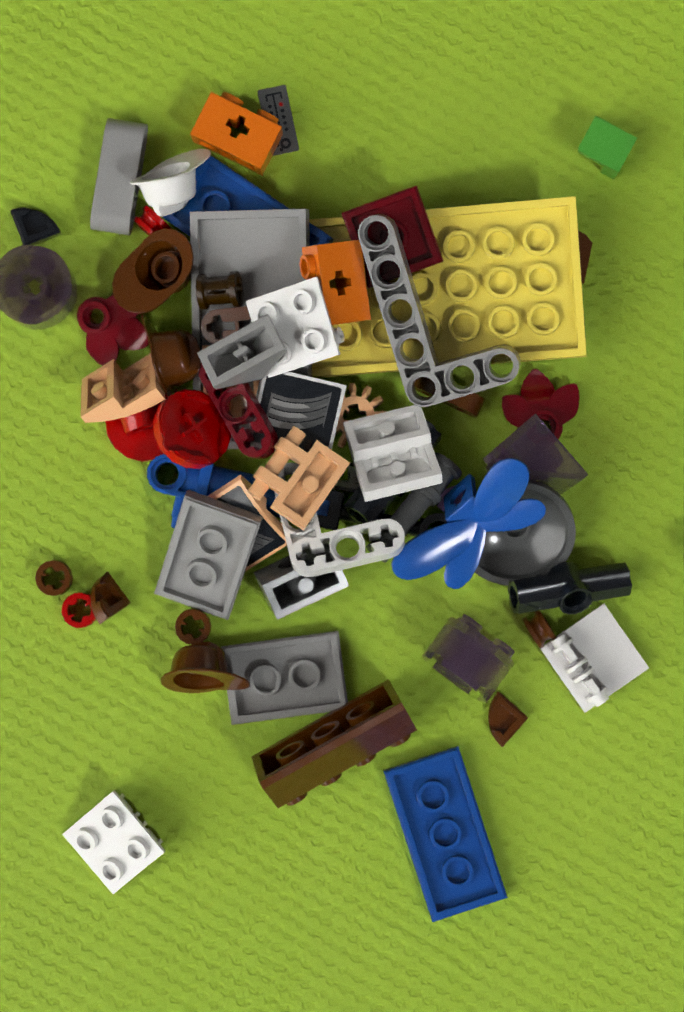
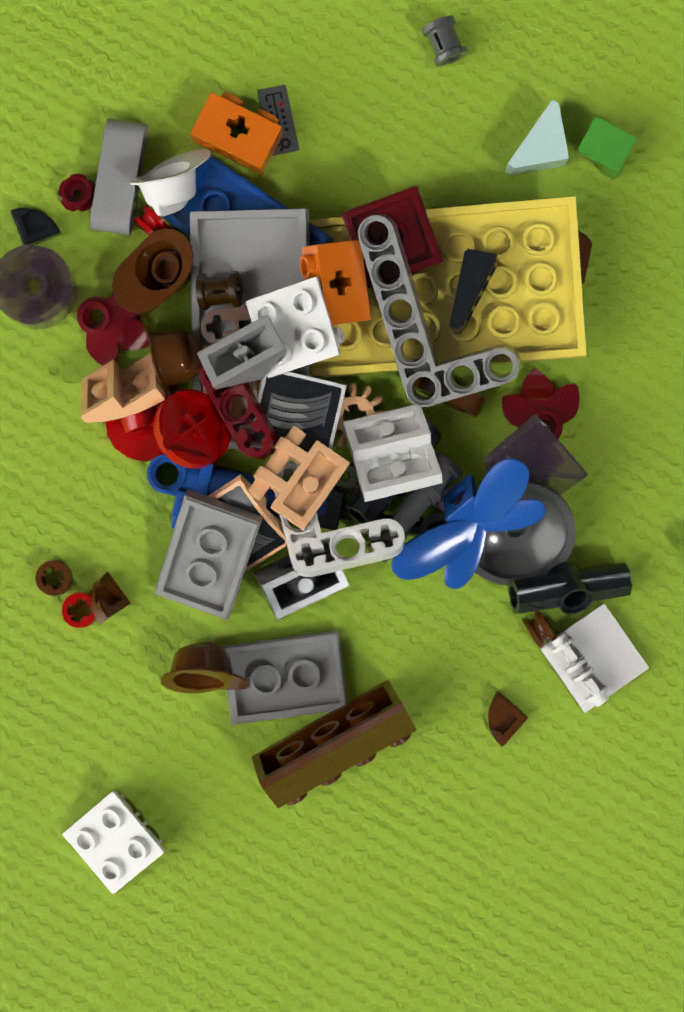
(67, 190): none -> dark red plate
(197, 615): reddish brown bush -> none
(444, 41): none -> dark grey bush
(445, 833): blue tile -> none
(469, 657): brick -> none
(473, 279): none -> black slope
(544, 145): none -> light aqua slope

